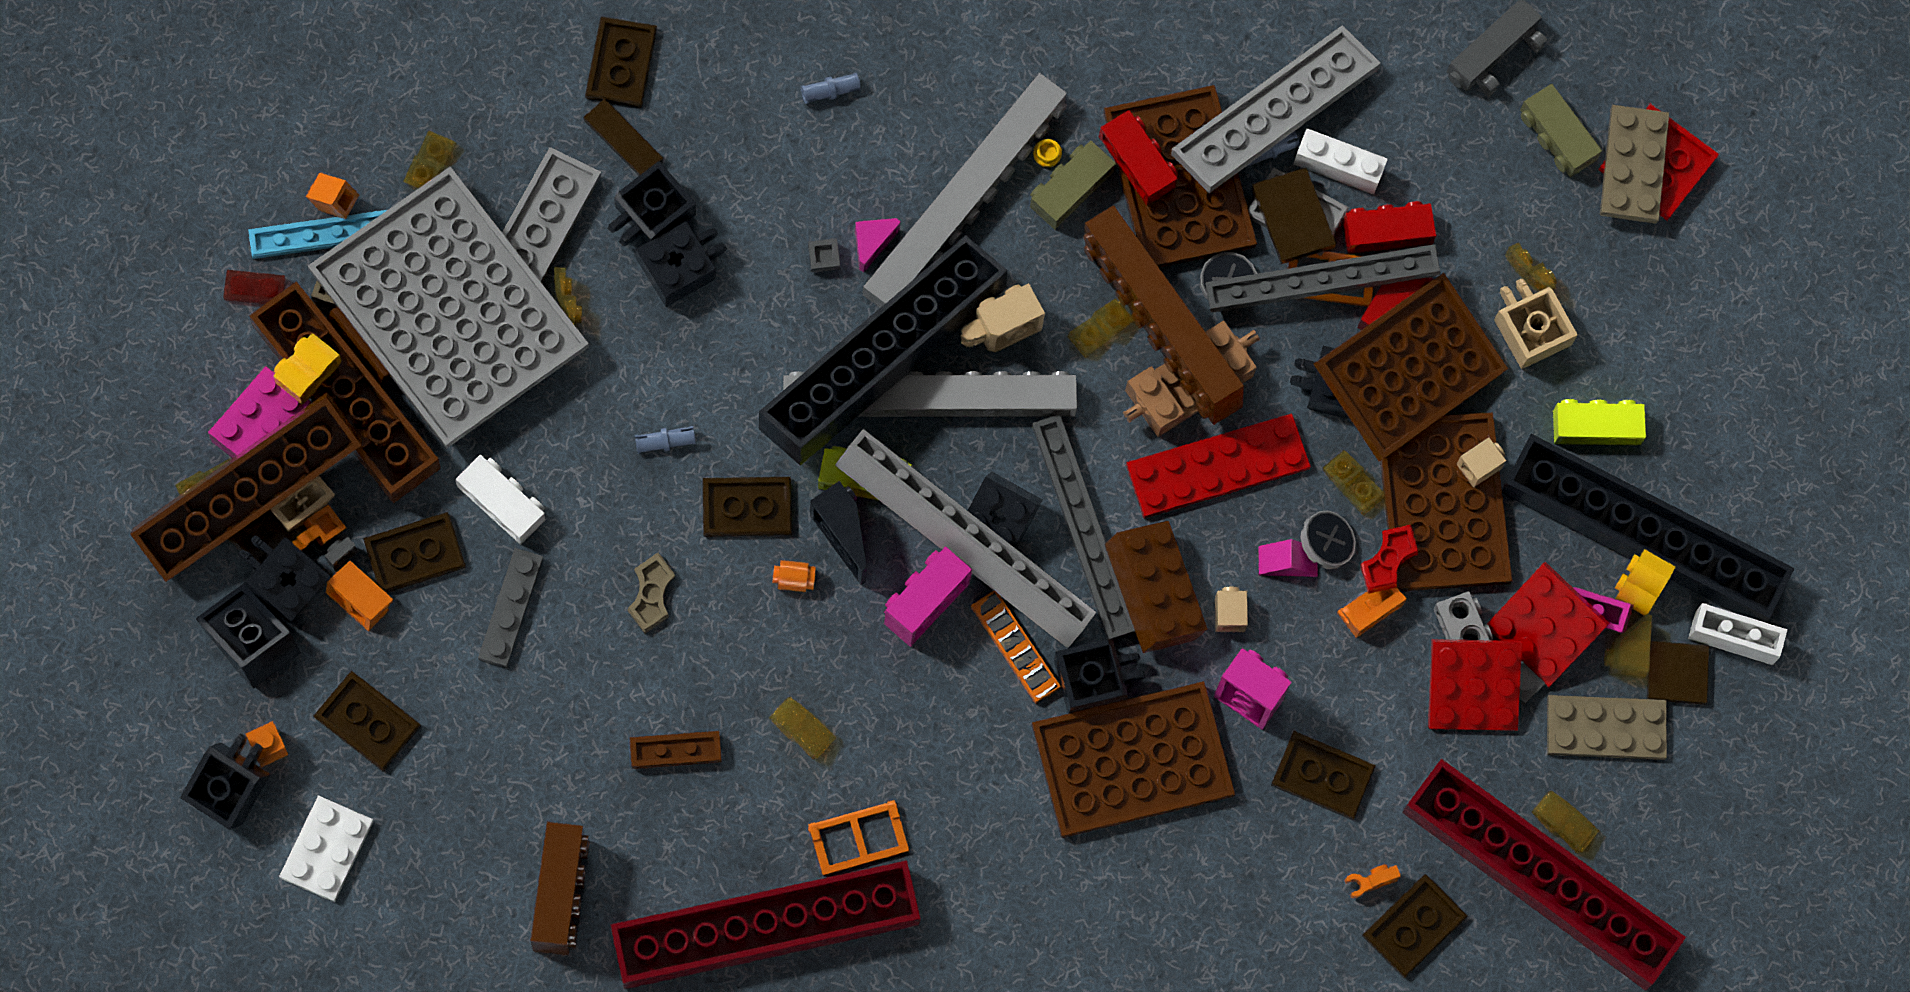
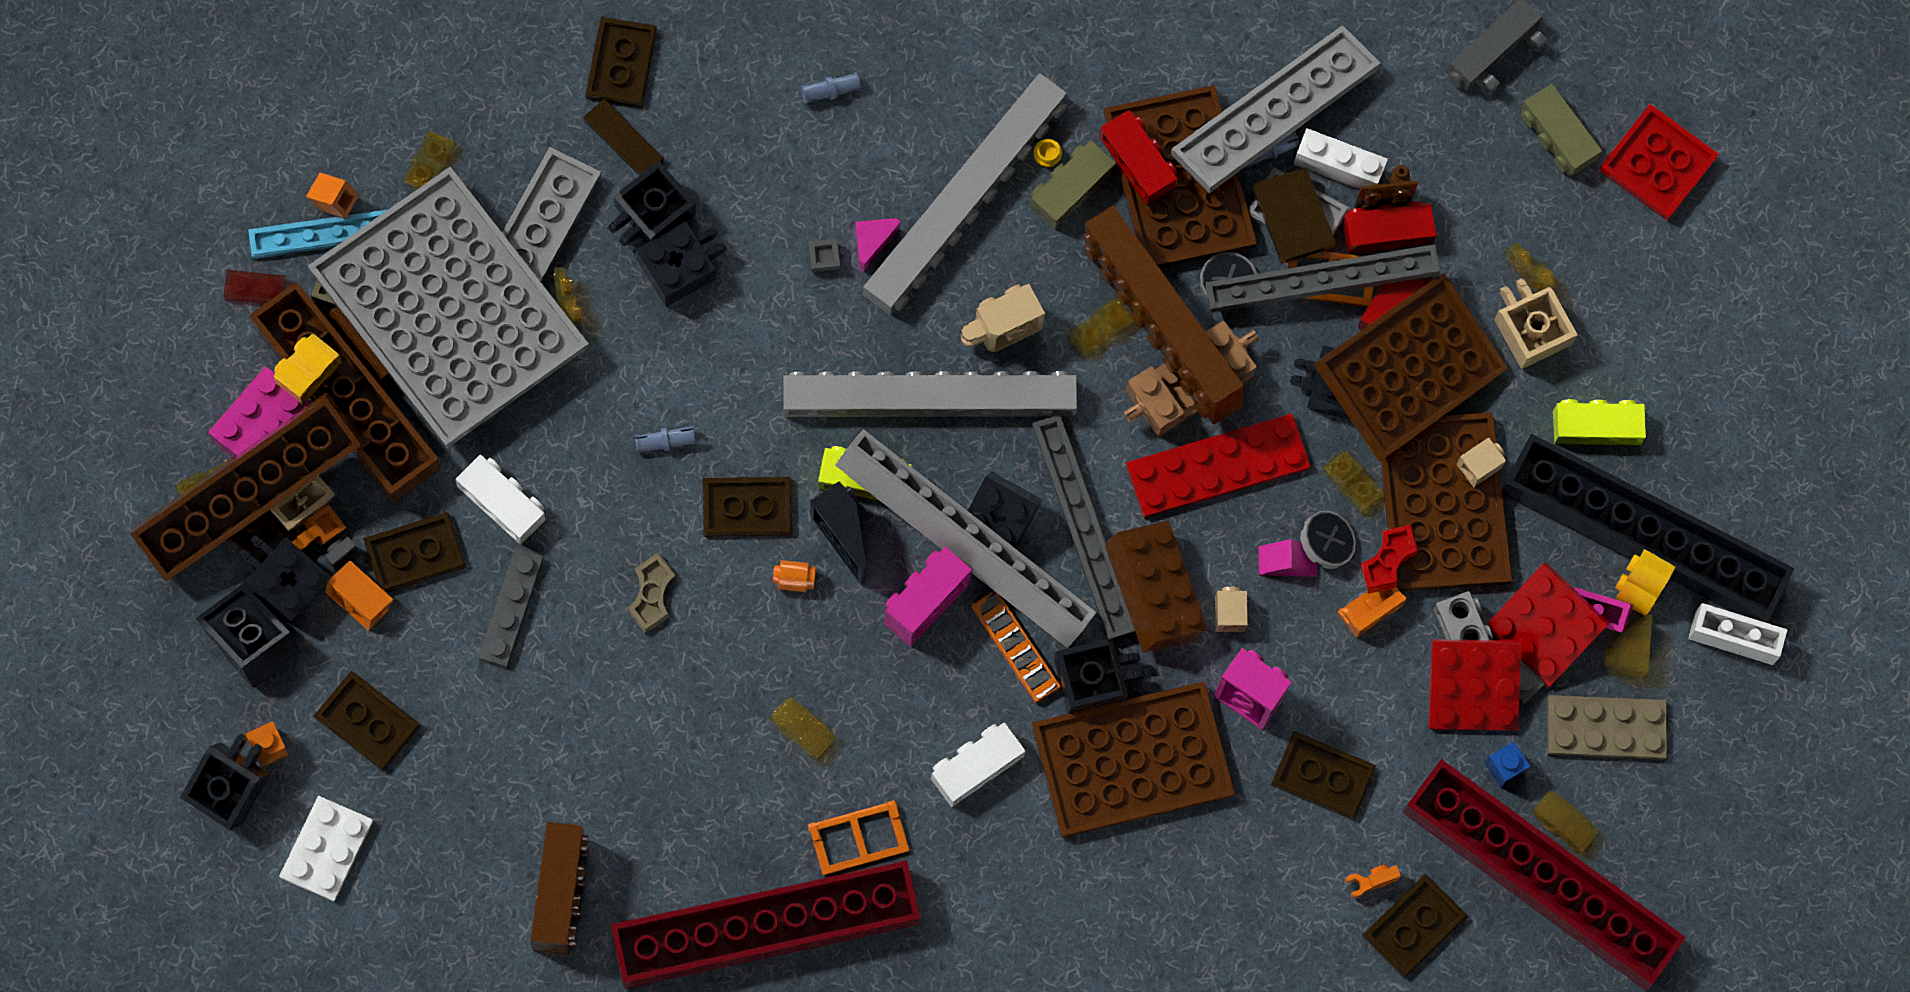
(675, 749): reddish brown plate -> none
(882, 350): black brick -> none
(977, 763): none -> white brick
(1397, 192): none -> reddish brown hinge
(1507, 764): none -> blue brick
(1634, 164): dark tan plate -> none
(1678, 672): dark brown tile -> none

